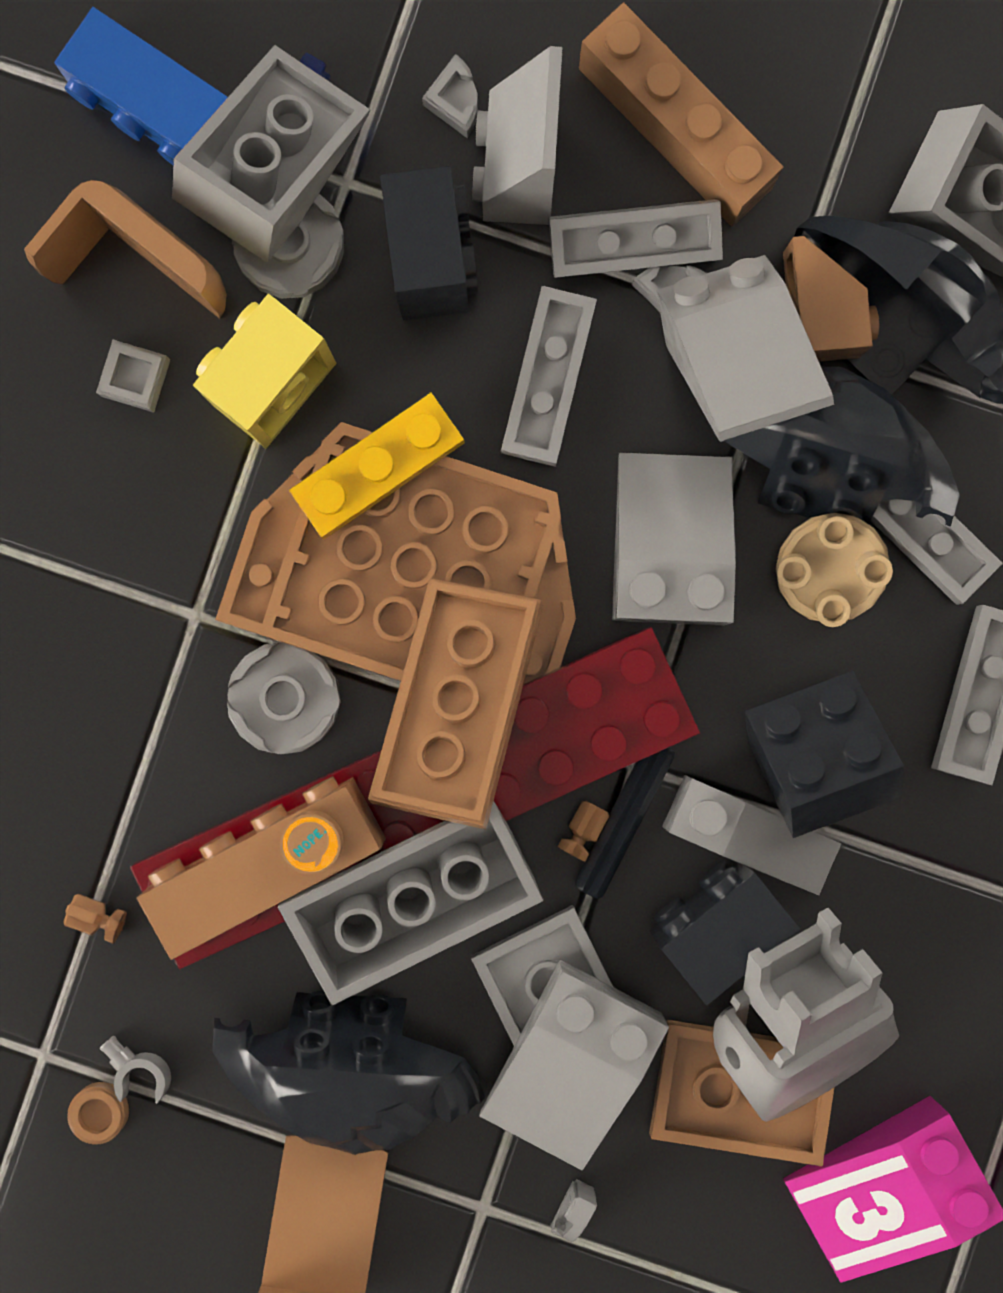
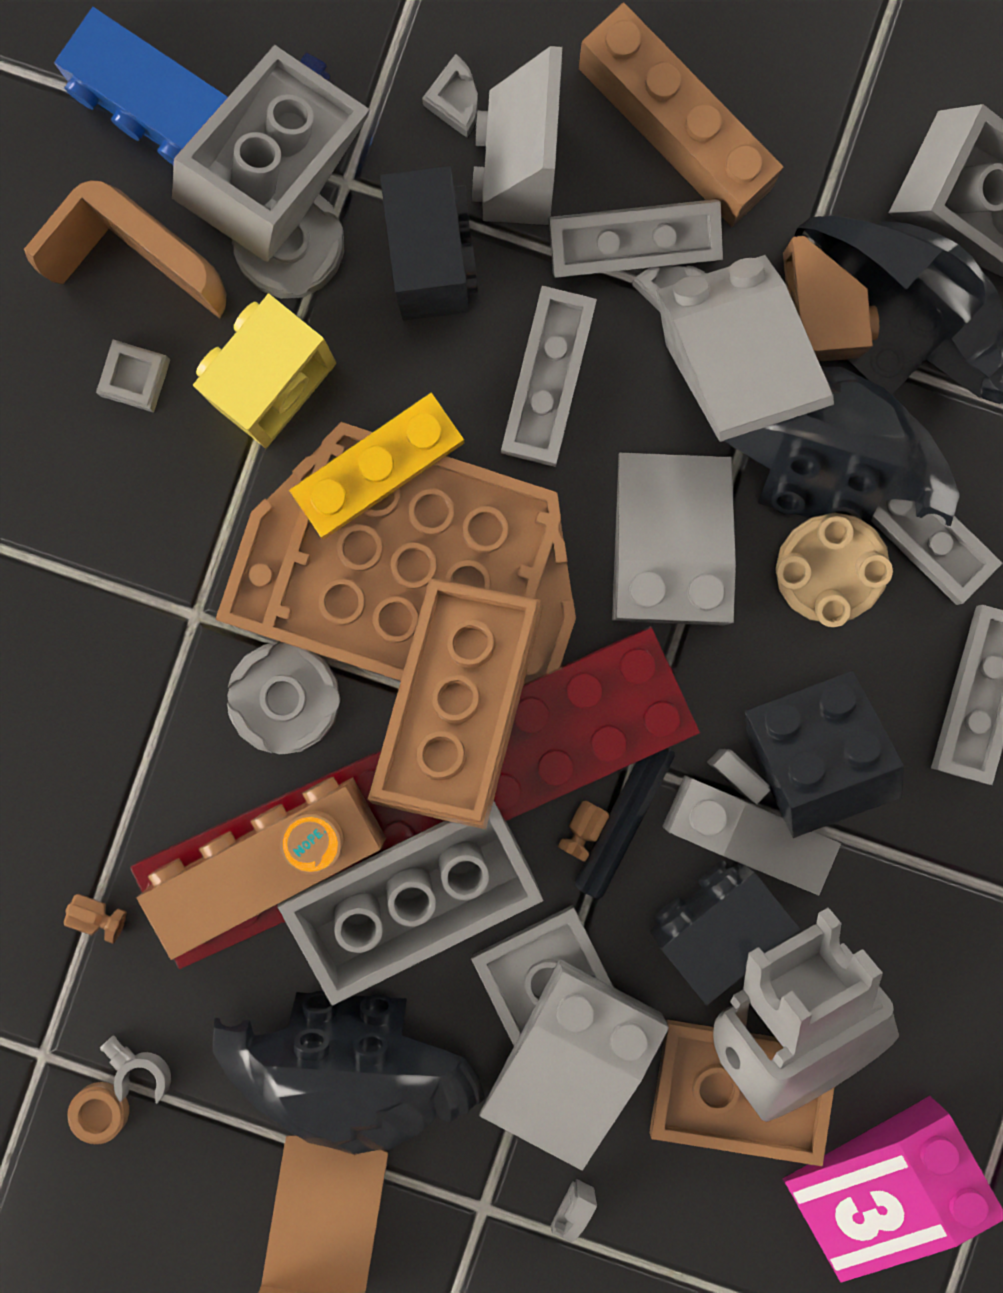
(739, 775): none -> light grey tile

